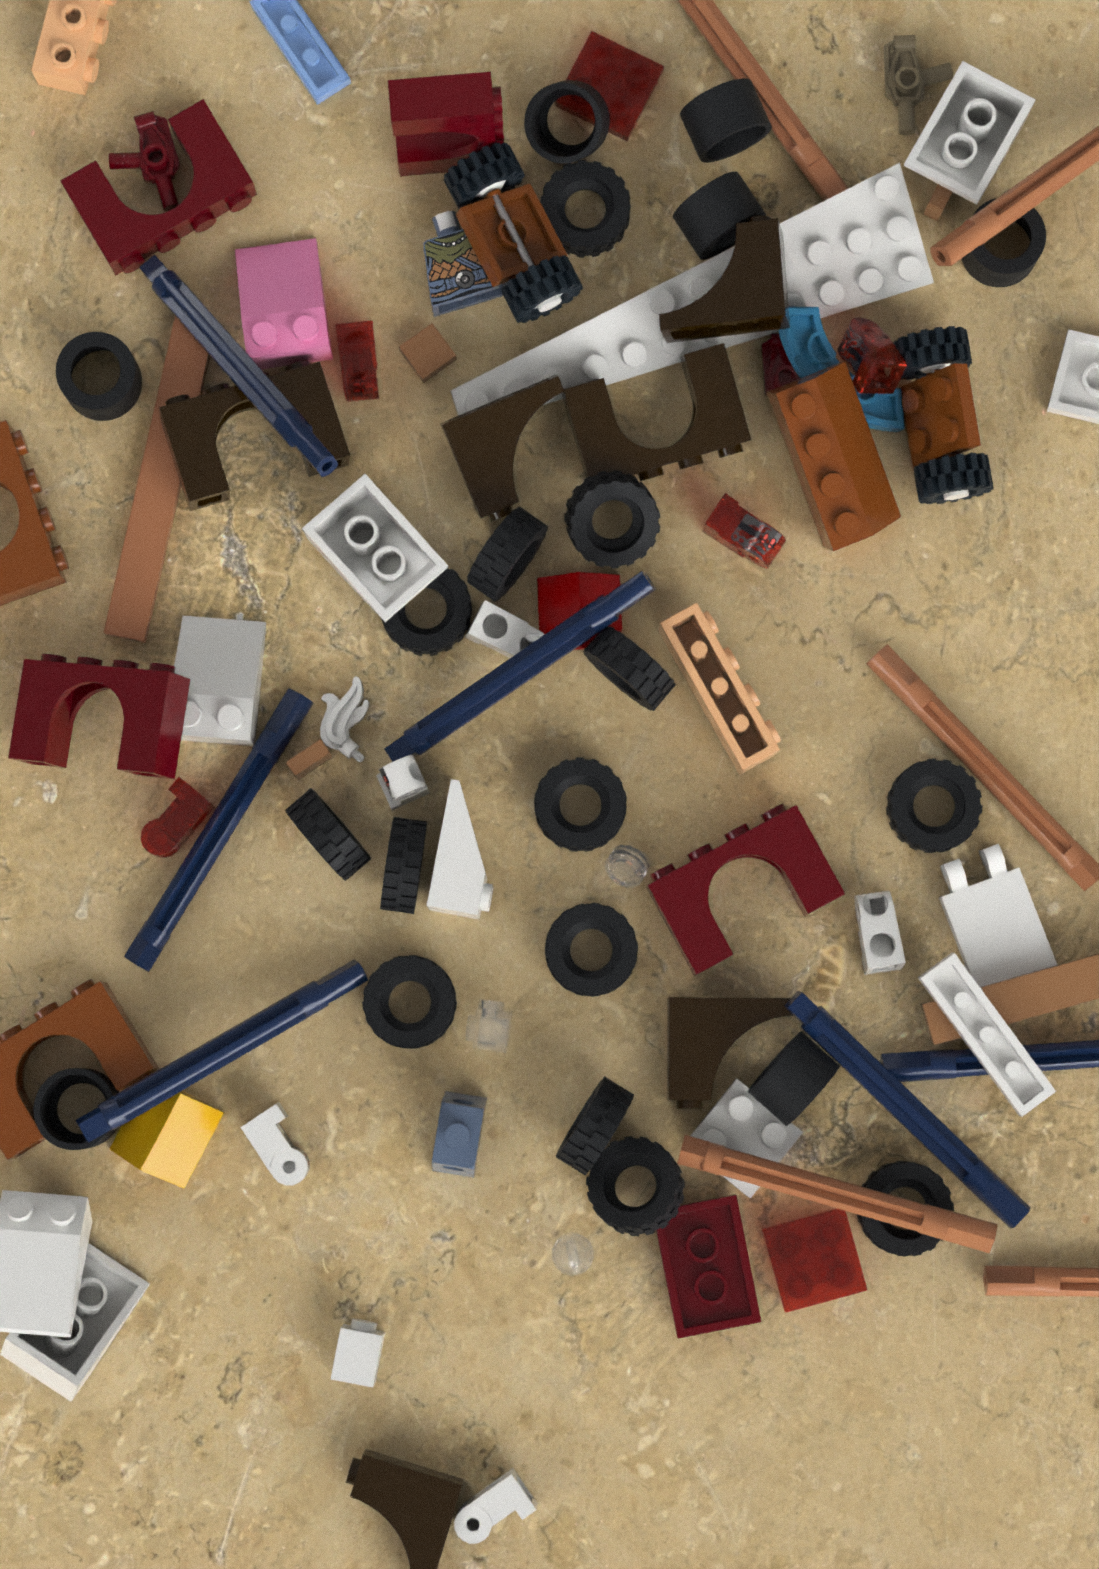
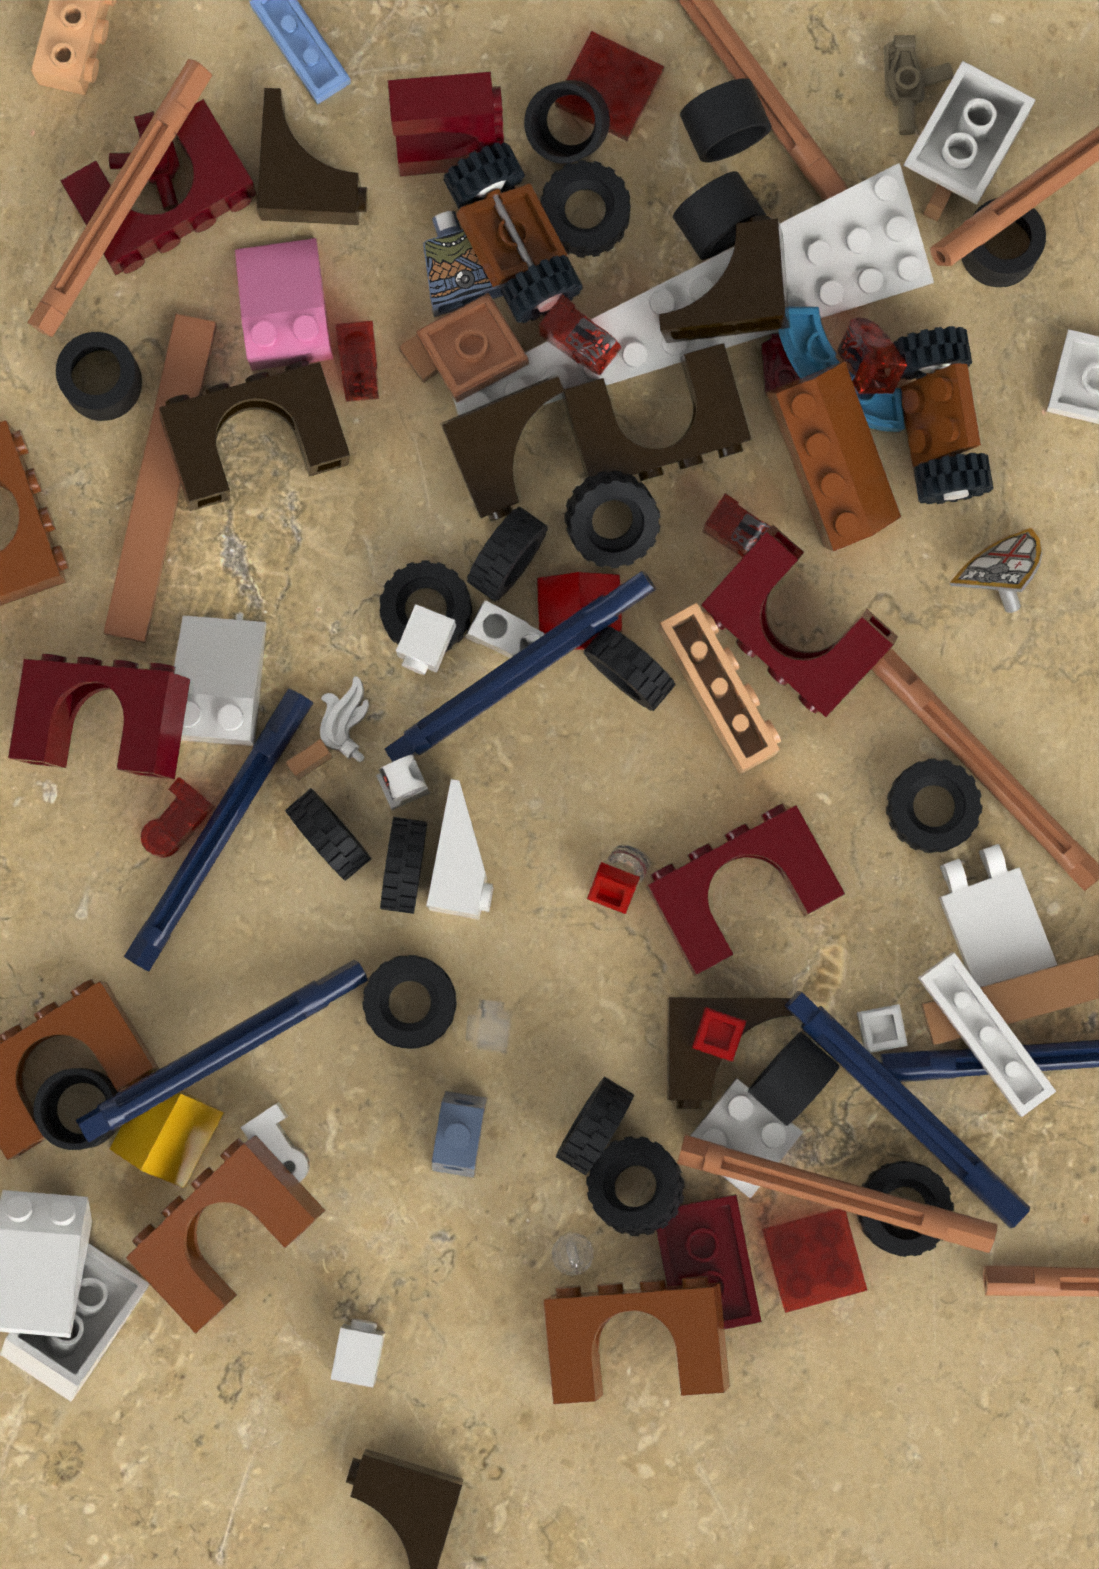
(120, 198): none -> nougat piece
(171, 1254): none -> dark orange arch
(238, 365): dark blue piece -> none
(296, 184): none -> dark brown arch
(374, 548): white slope -> none
(425, 640): none -> white brick
(472, 347): none -> nougat tile
(491, 1506): white leg -> none
(548, 804): black tyre -> none
(578, 336): none -> clear red leg
(613, 888): none -> red tile
(614, 927): black tyre -> none
(688, 1311): none -> dark orange arch
(718, 1034): none -> red tile
(818, 676): none -> dark red arch
(878, 933): white leg -> none
(882, 1028): none -> white tile
(1004, 567): none -> shield

